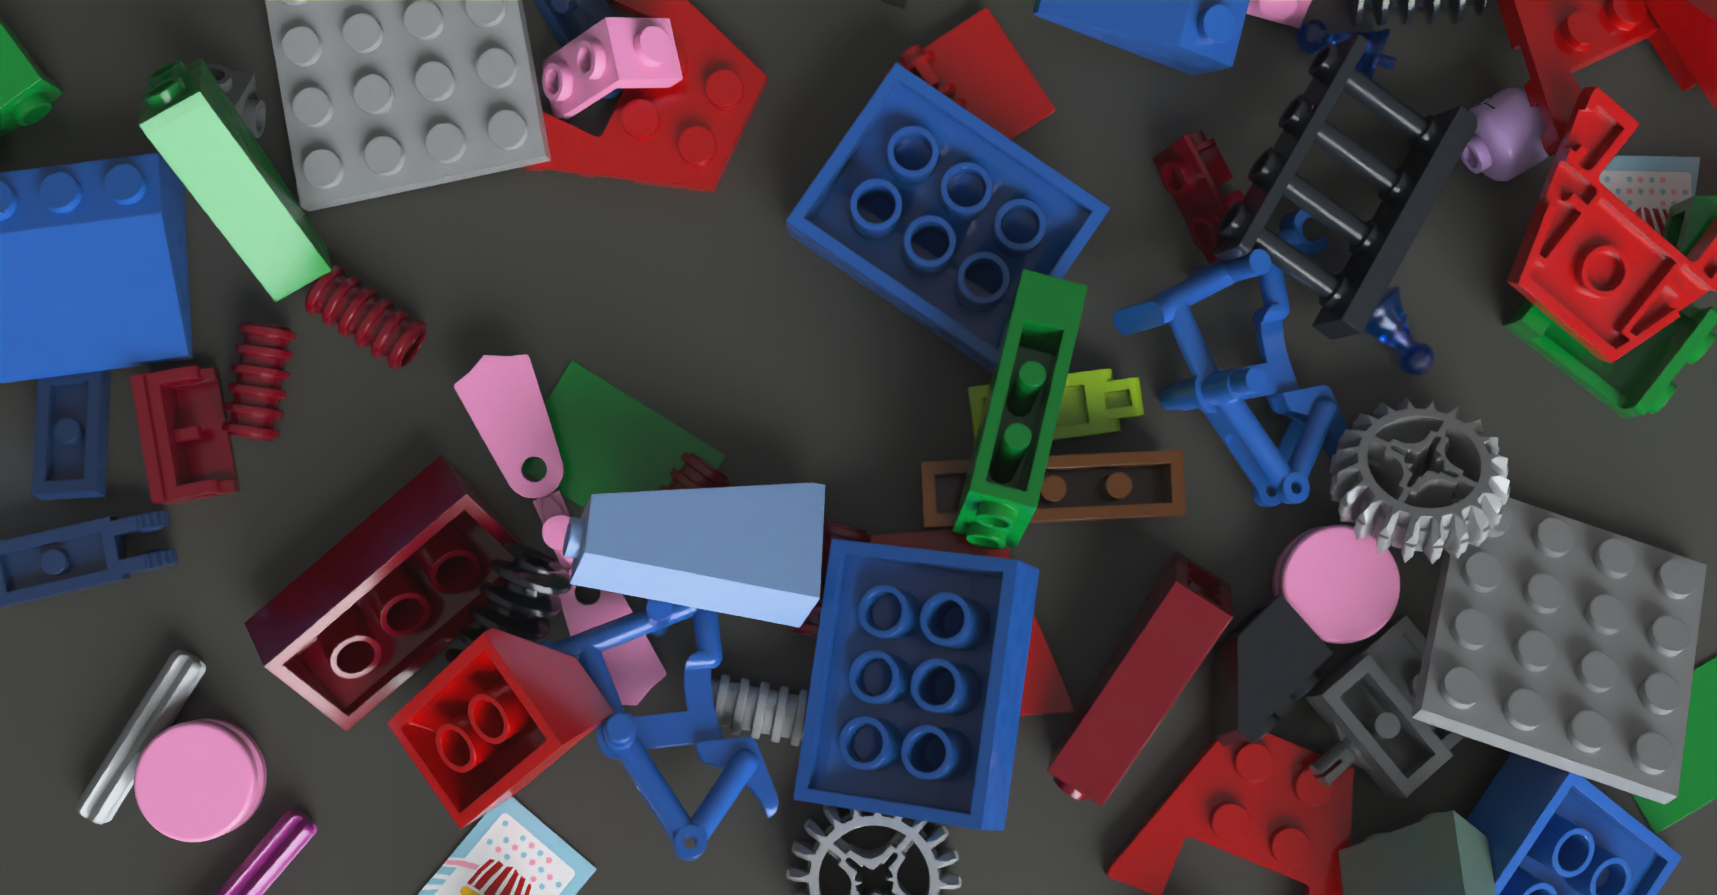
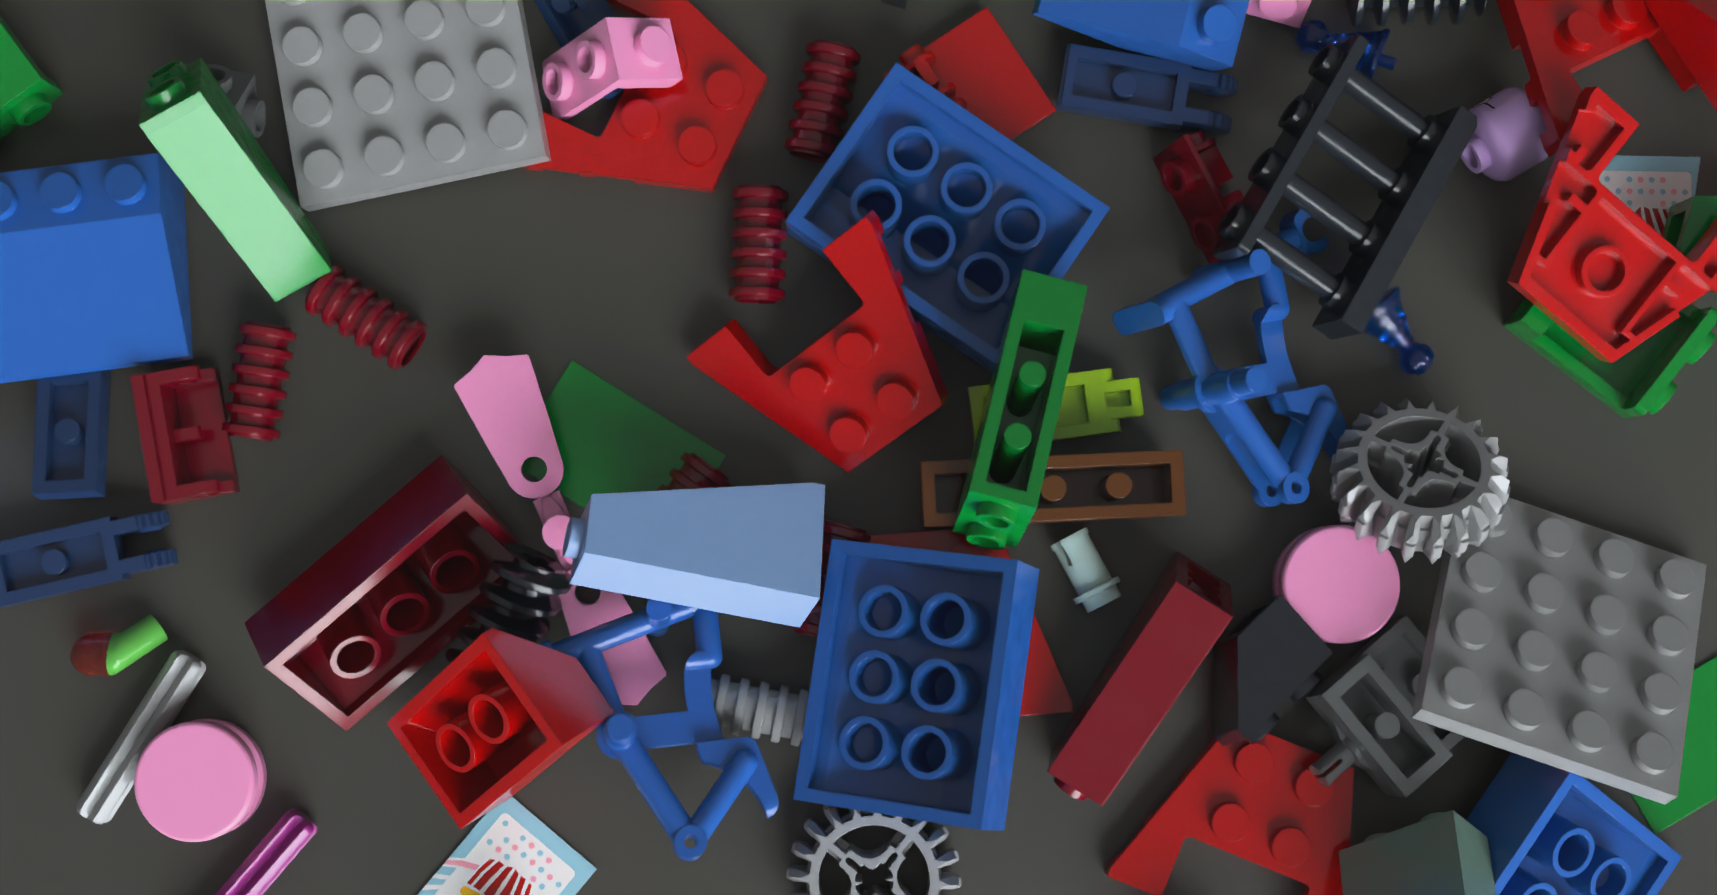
(113, 651): none -> arm
(758, 244): none -> dark red piece
(822, 100): none -> dark red piece
(855, 381): none -> red wing
(1086, 570): none -> light aqua pin
(1140, 90): none -> dark blue hinge

